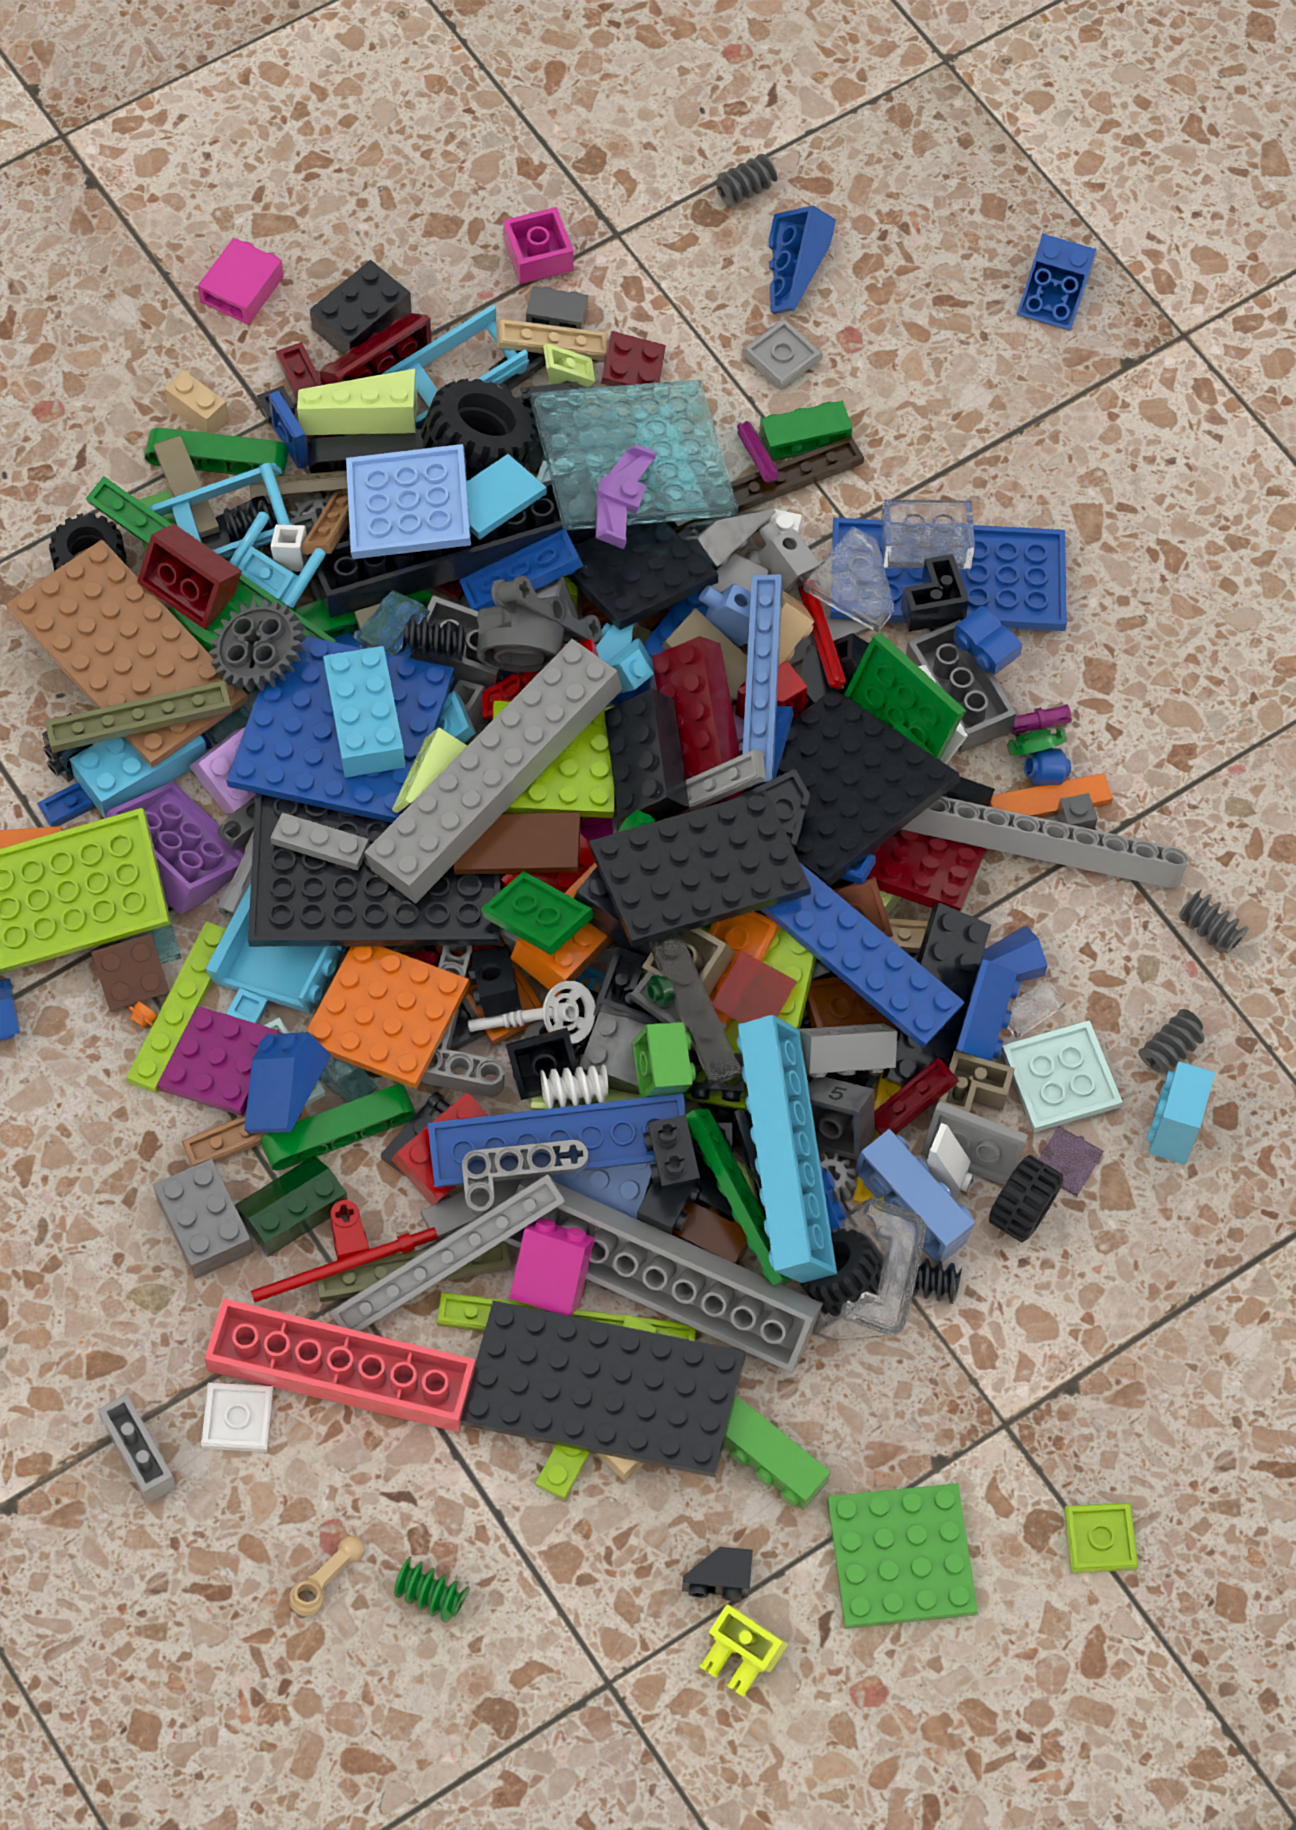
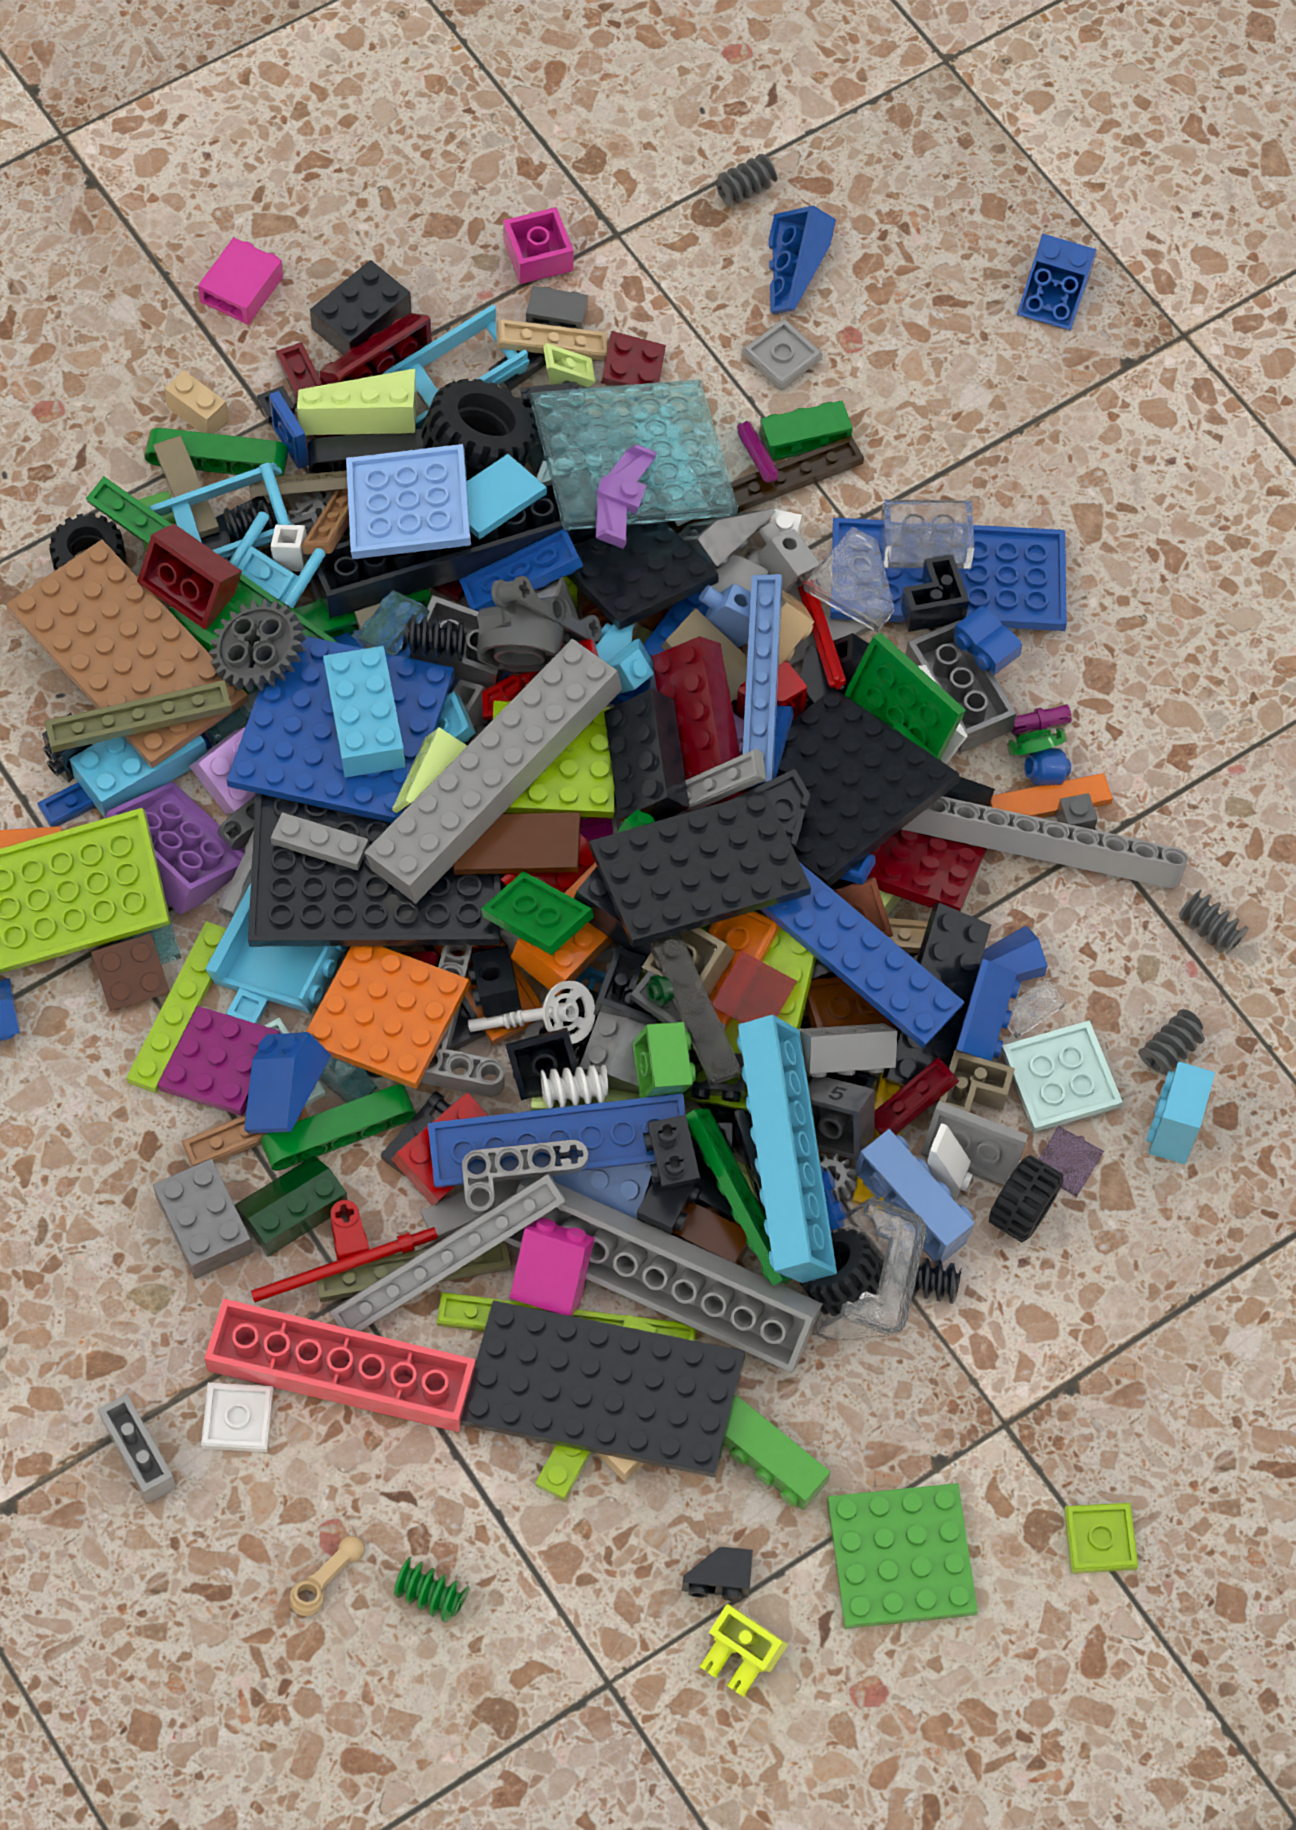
(142, 1014): orange plate -> none

